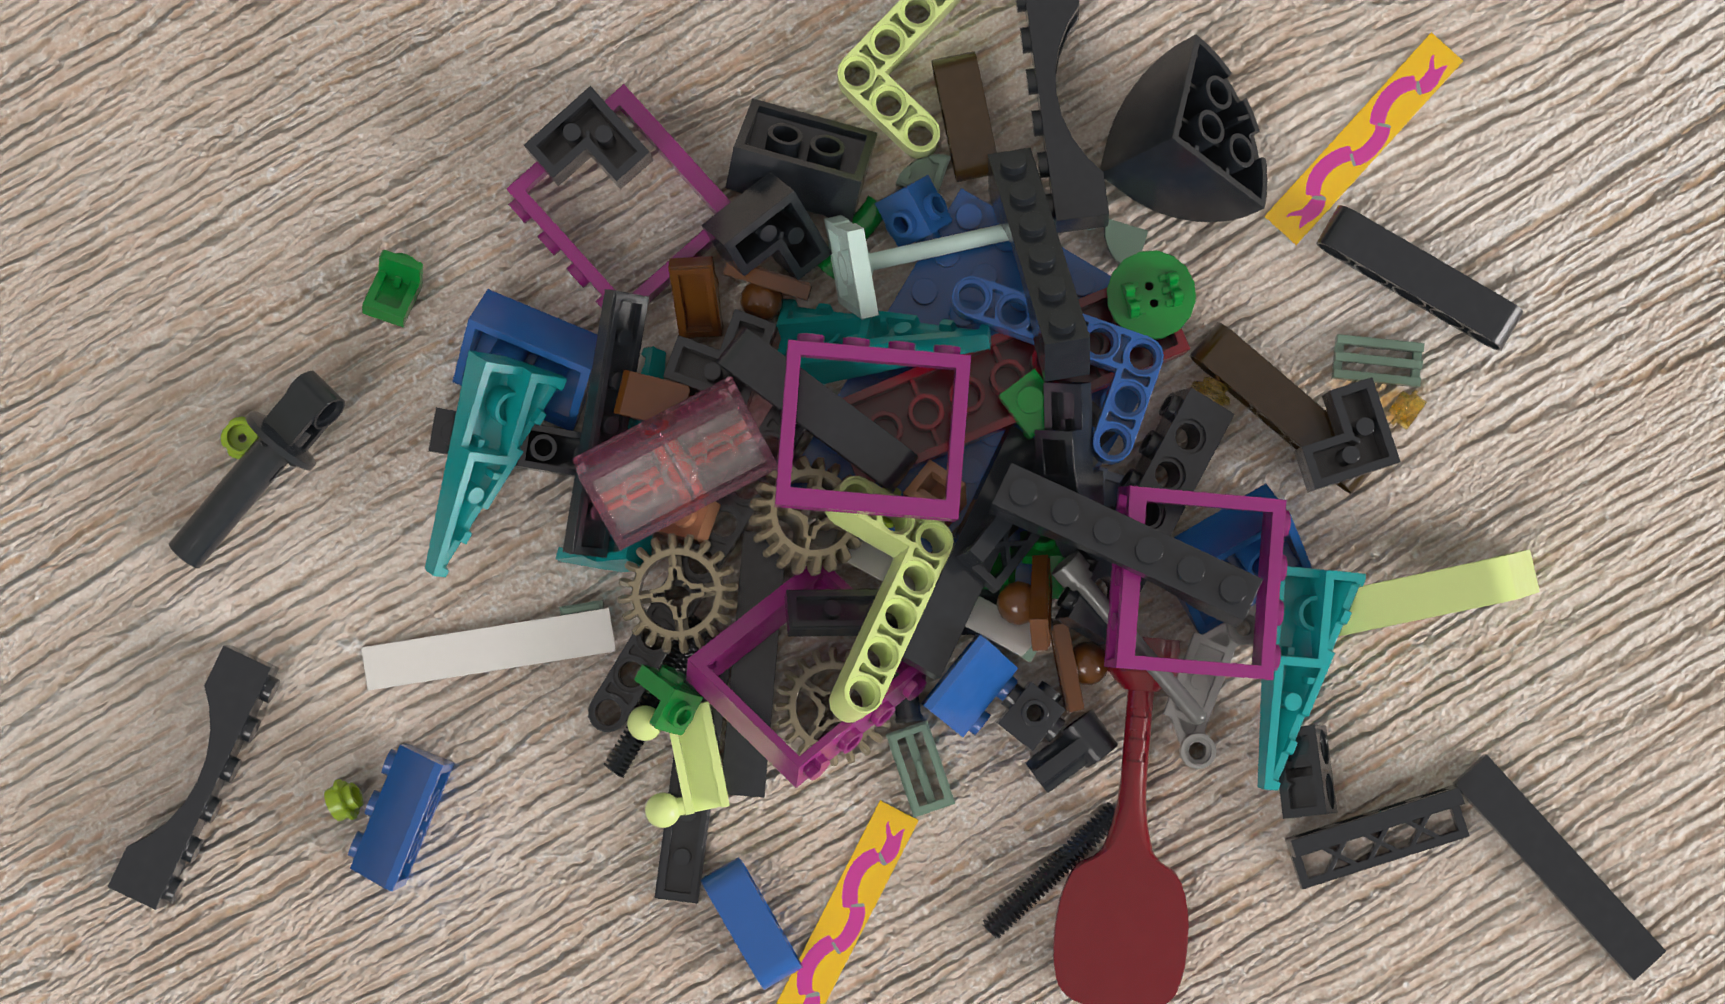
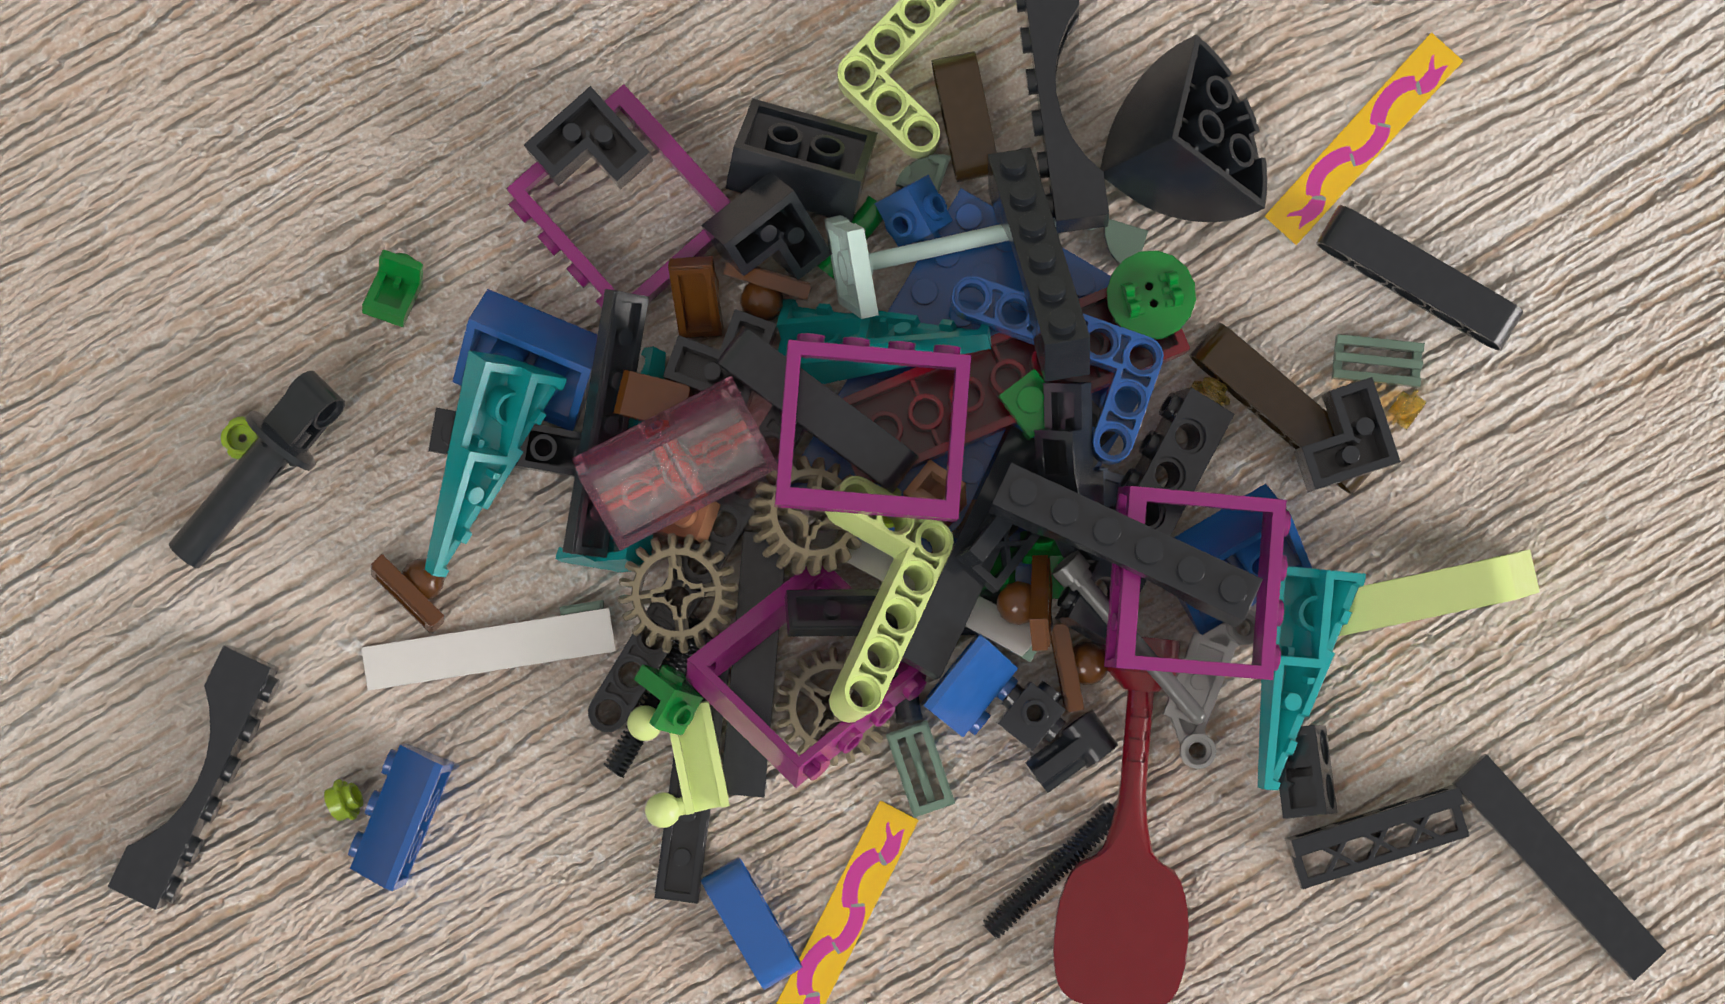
(411, 589): none -> reddish brown tile

